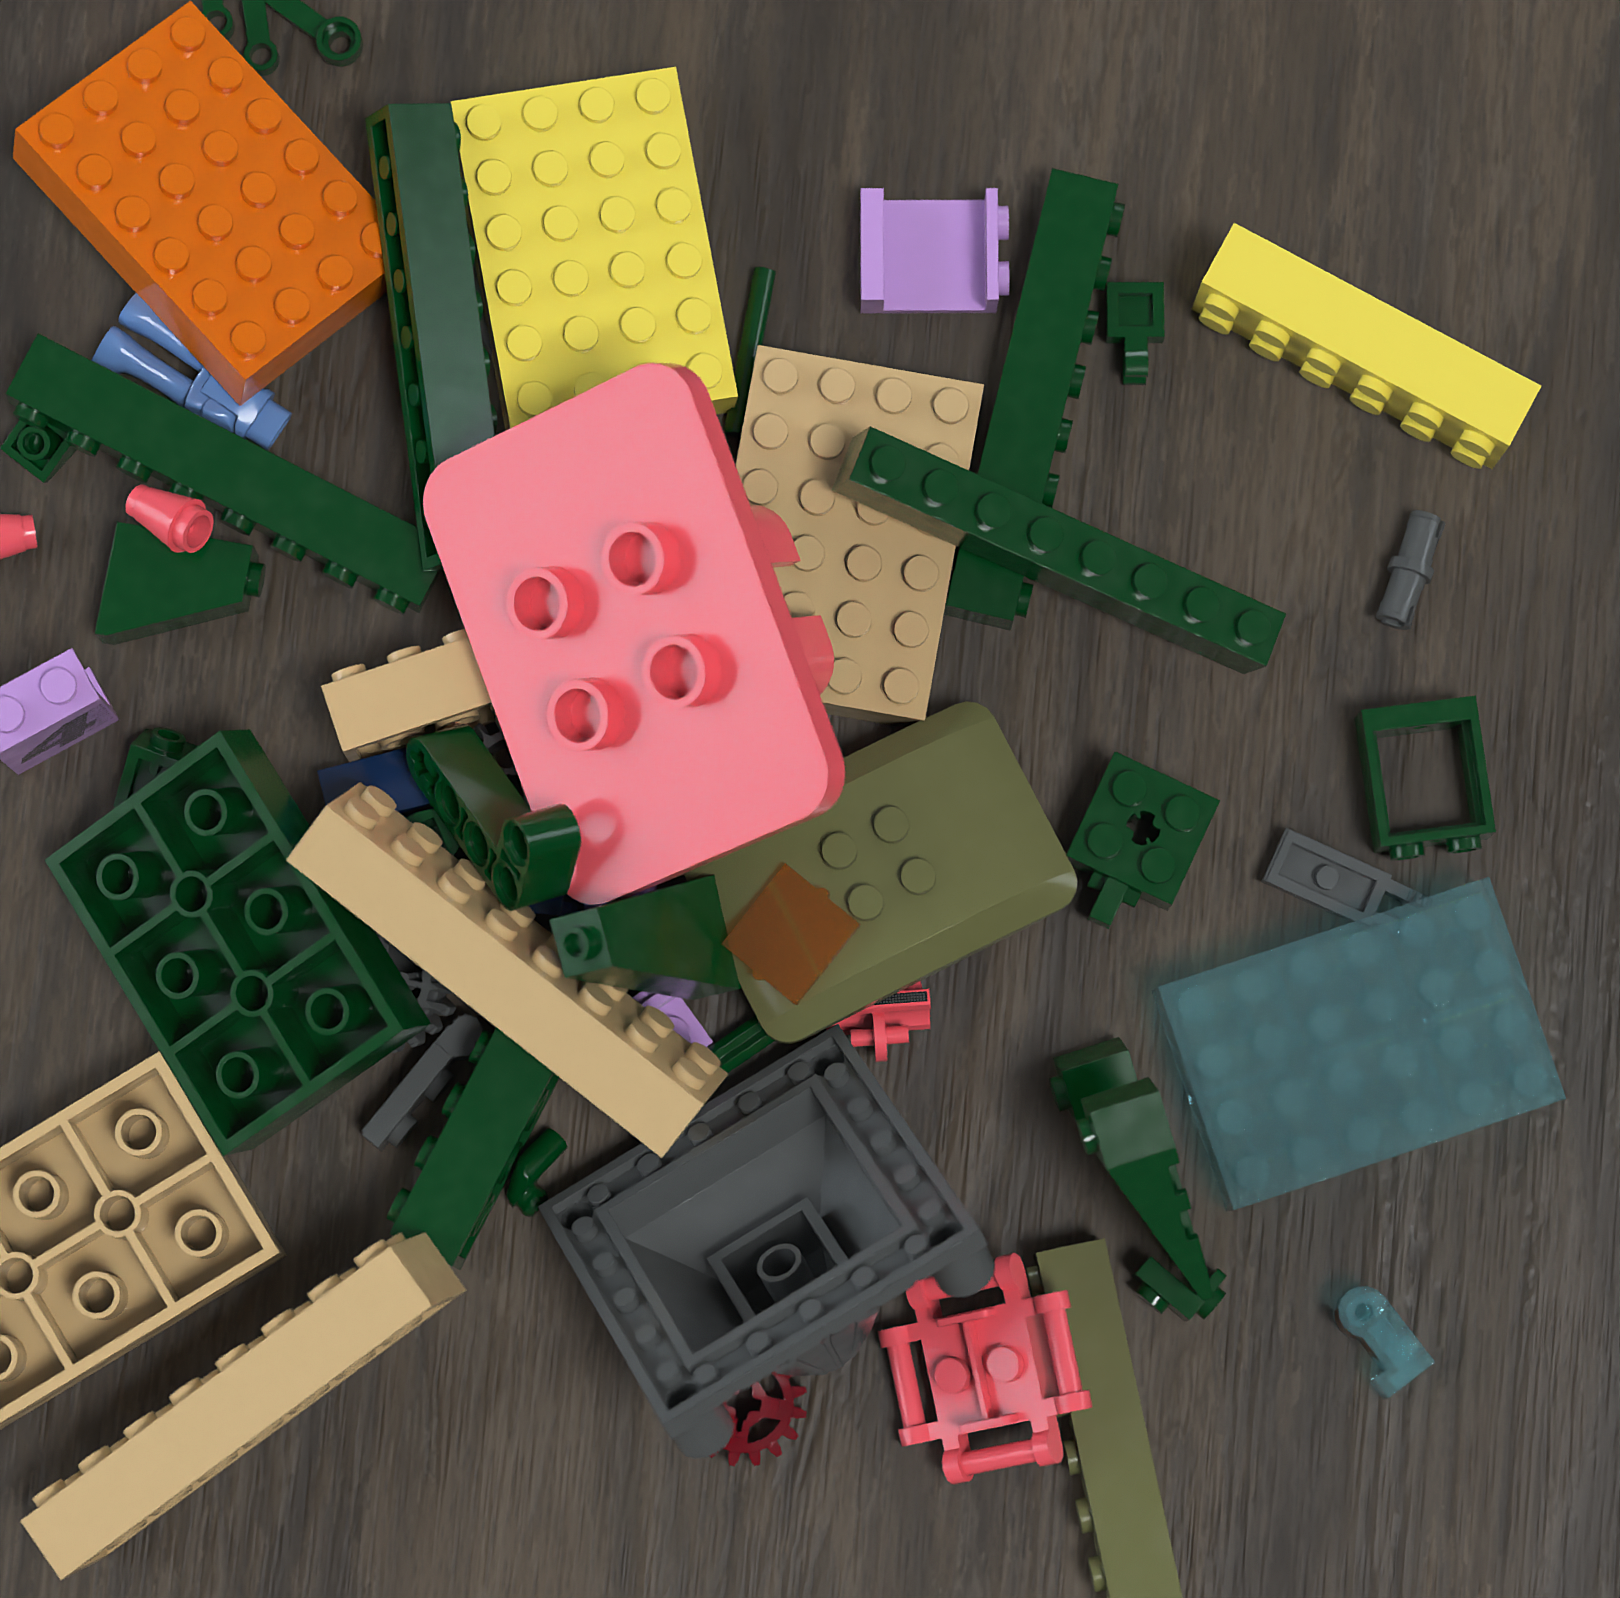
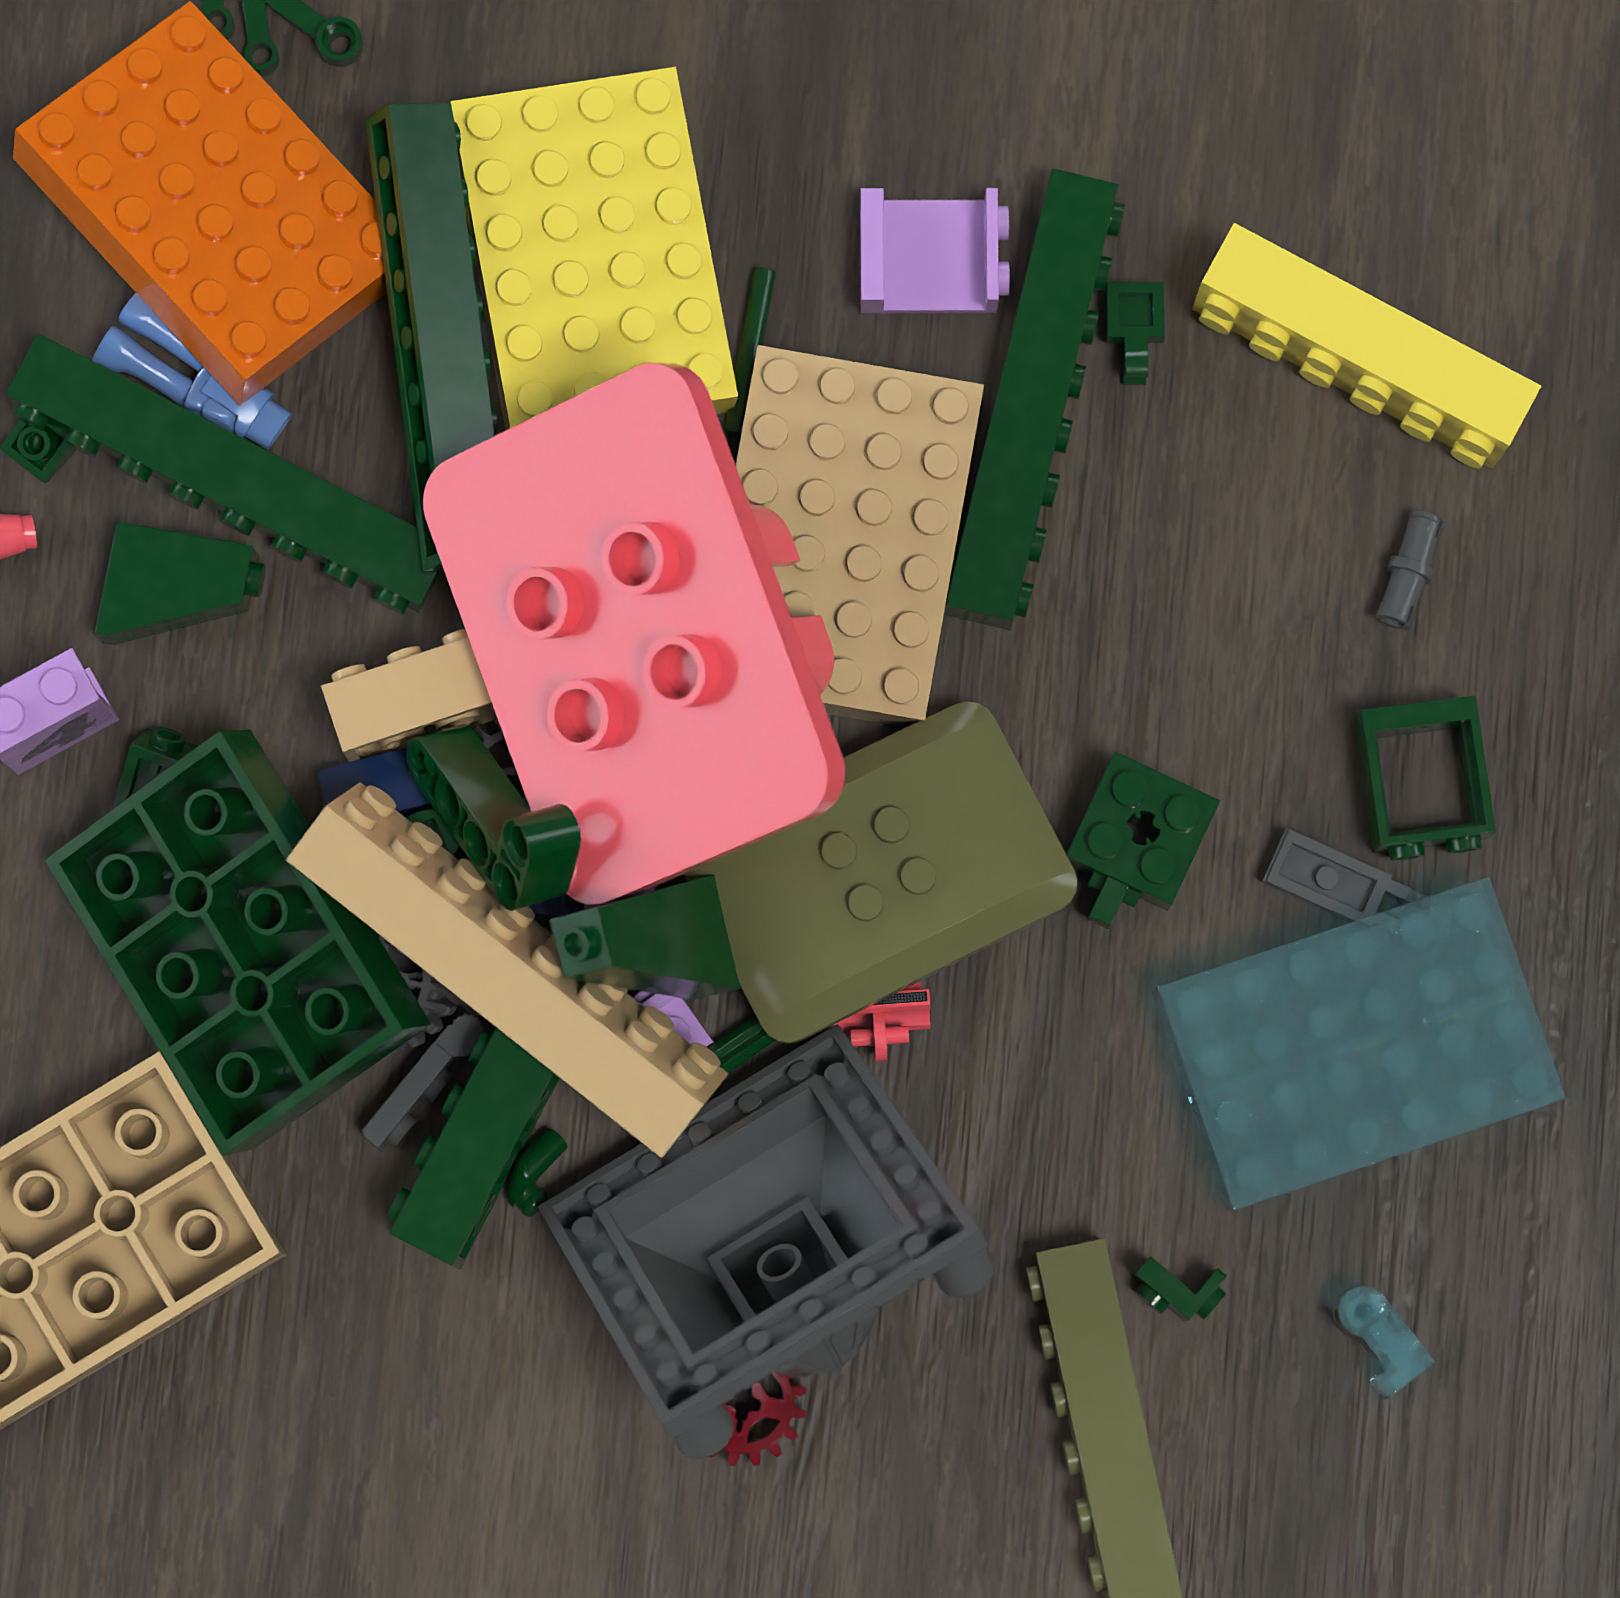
(173, 518): coral cone -> none
(241, 1401): tan brick -> none
(791, 934): clear orange piece -> none
(988, 1372): coral brick -> none
(1058, 551): dark green brick -> none
(1133, 1139): dark green wedge -> none

